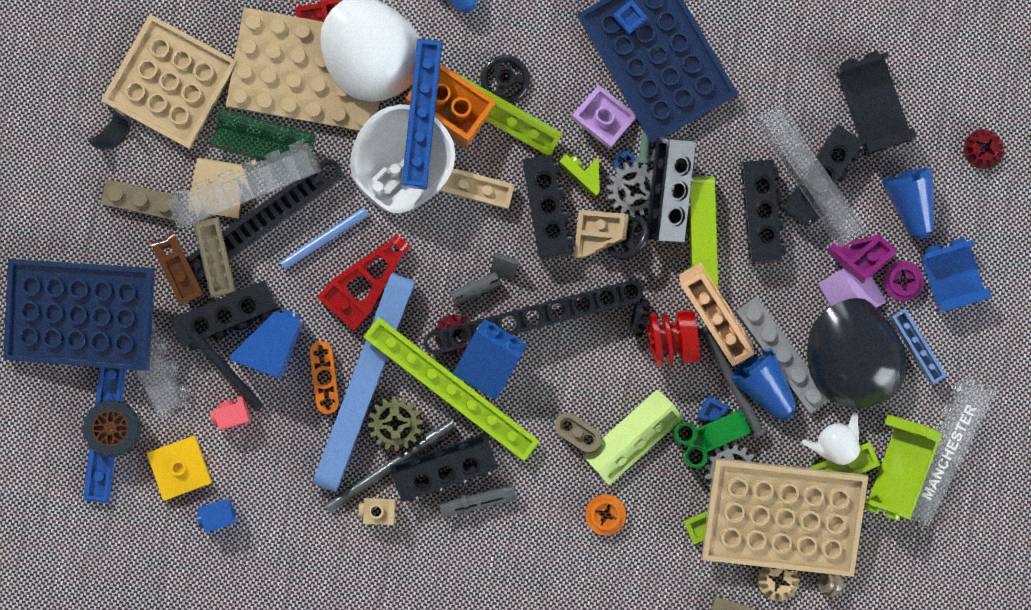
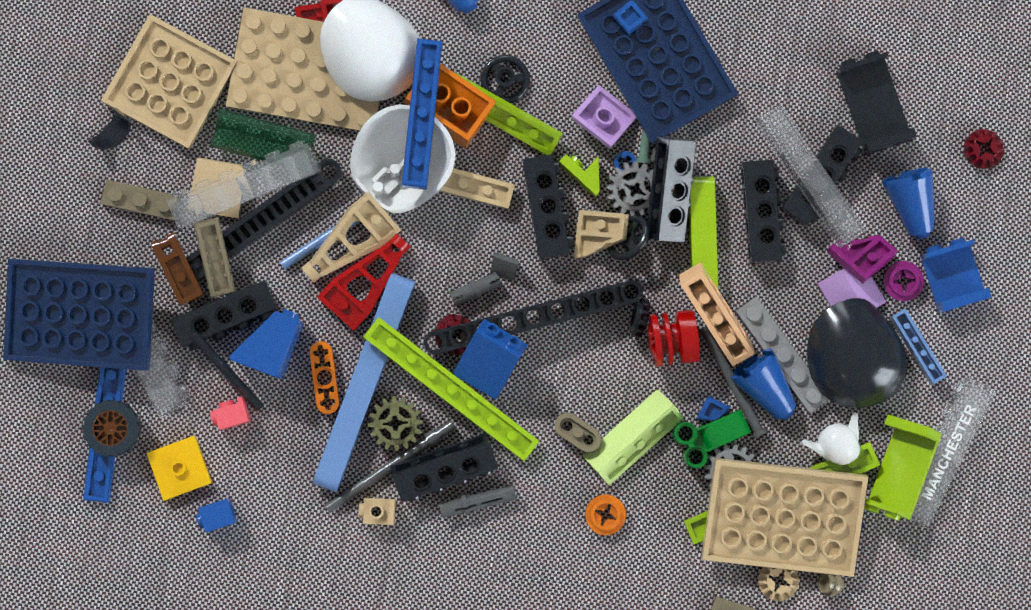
(373, 217): none -> tan plate

